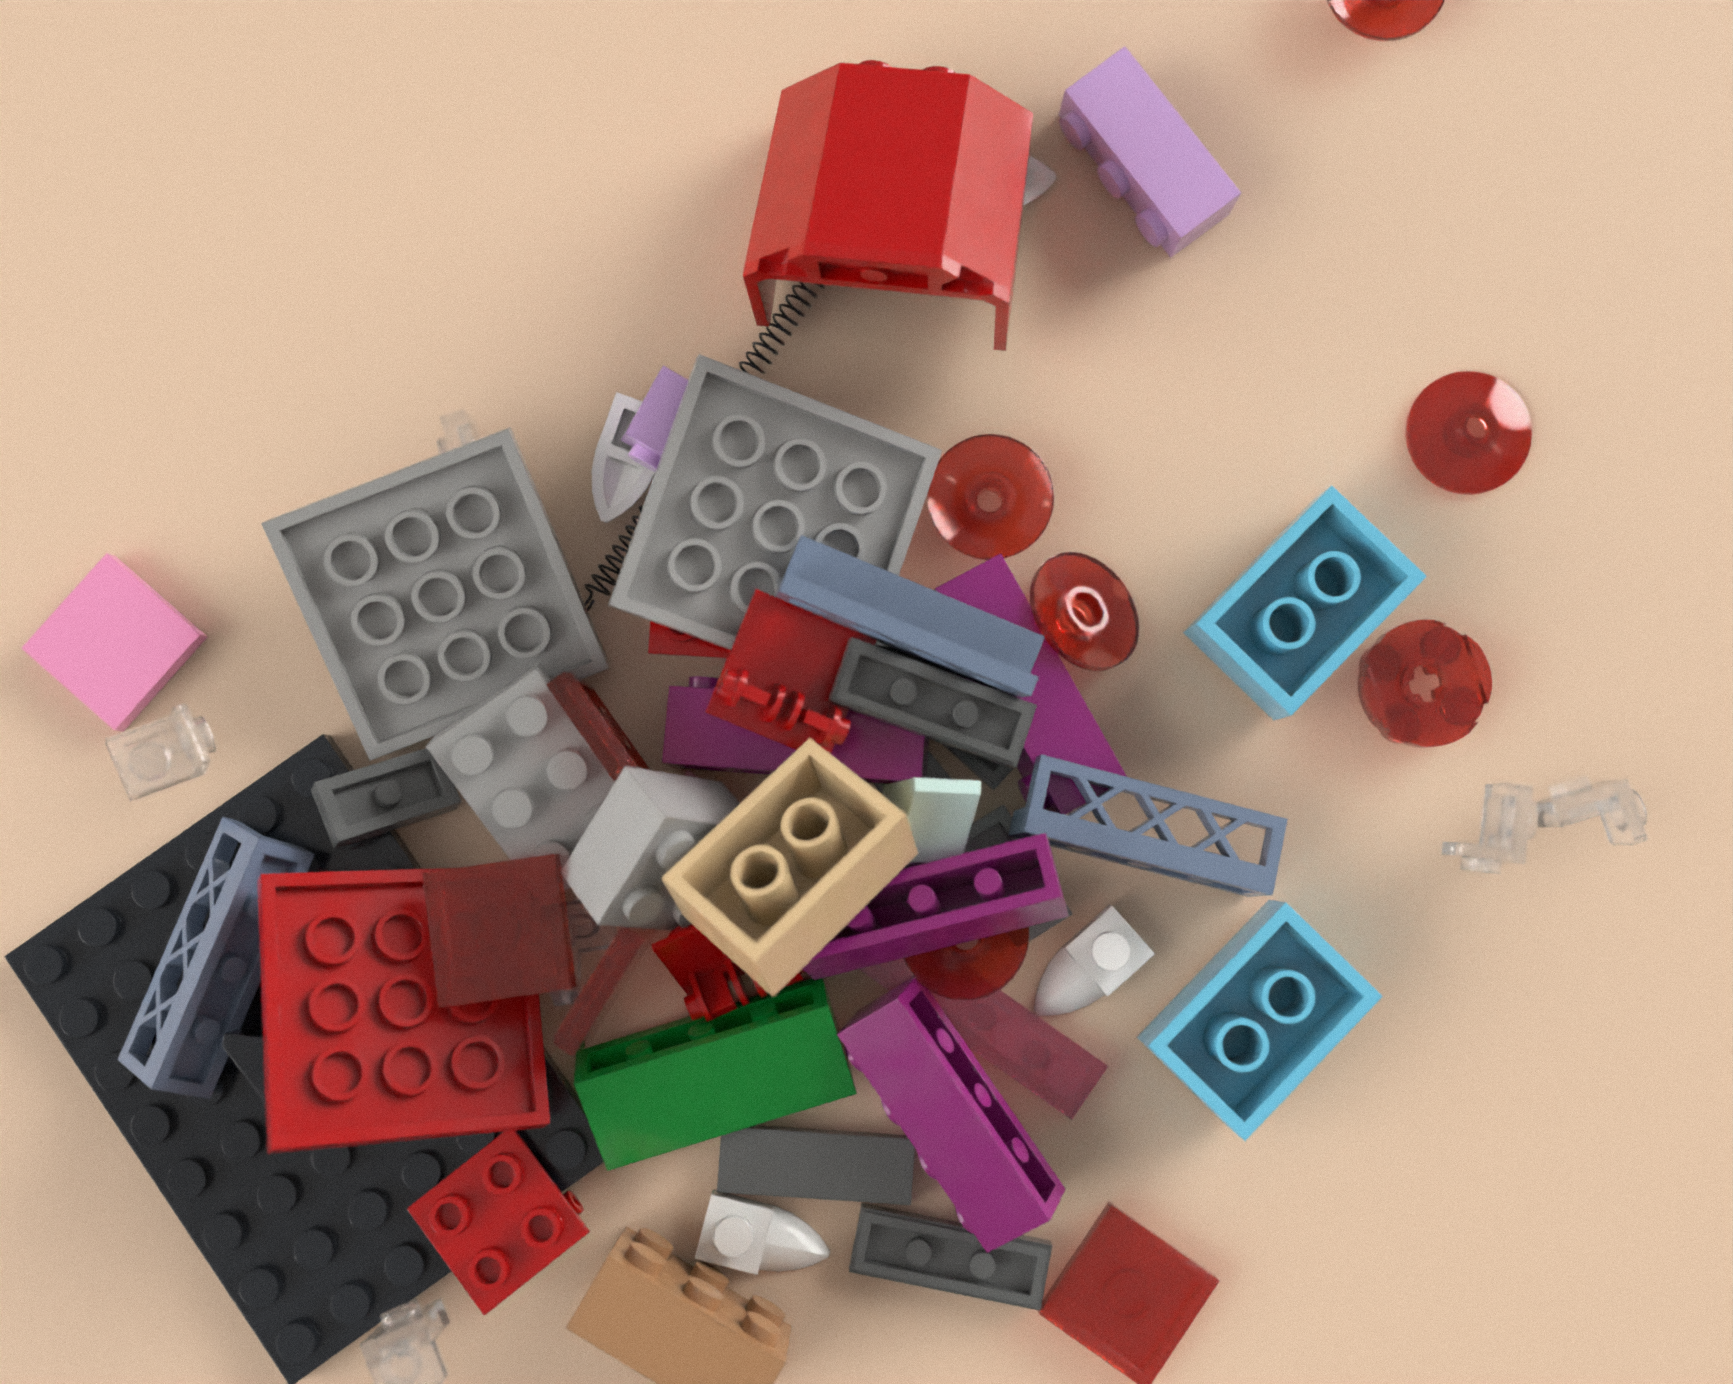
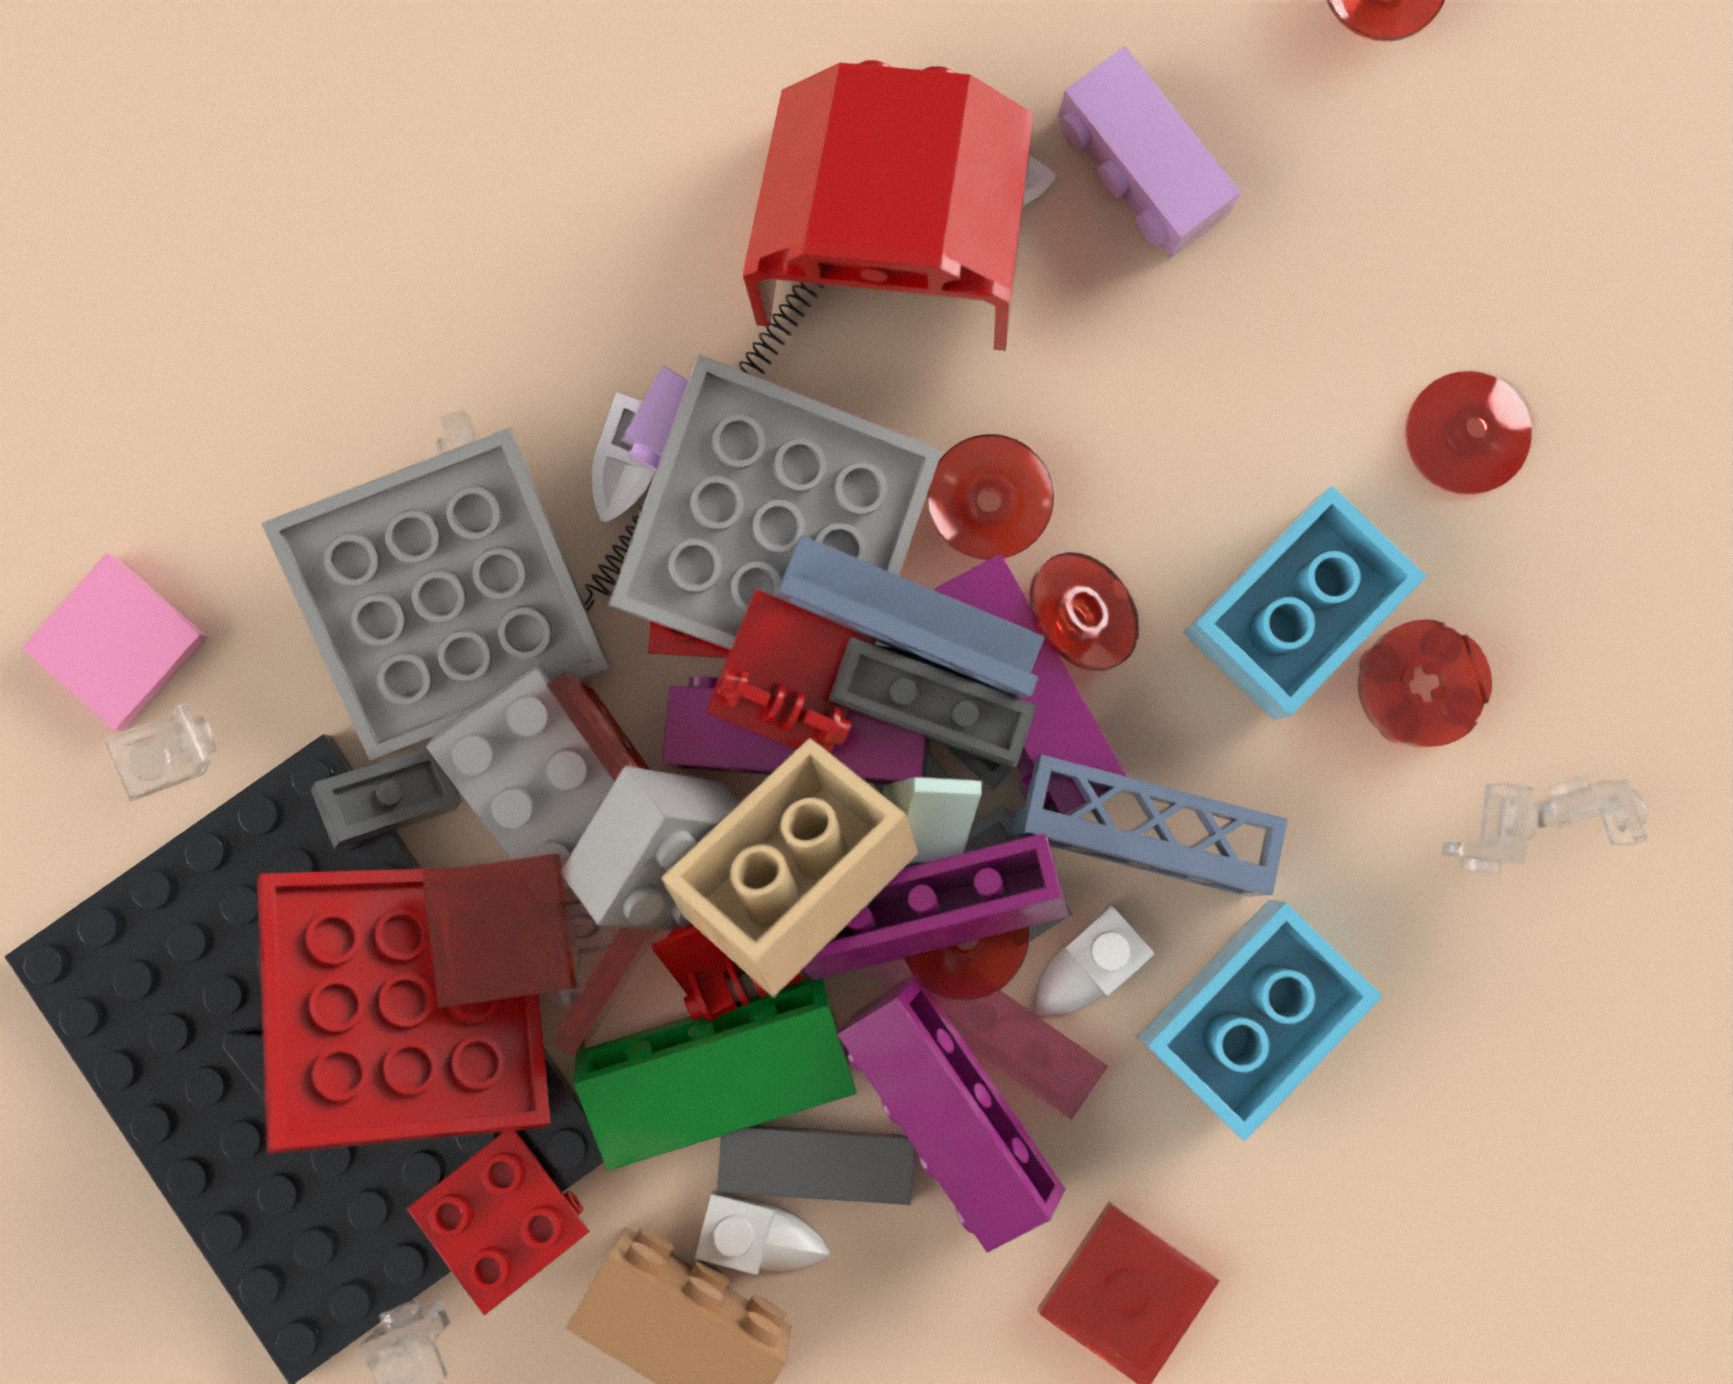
(217, 965): sand blue fence -> none
(948, 1257): dark grey tile -> none

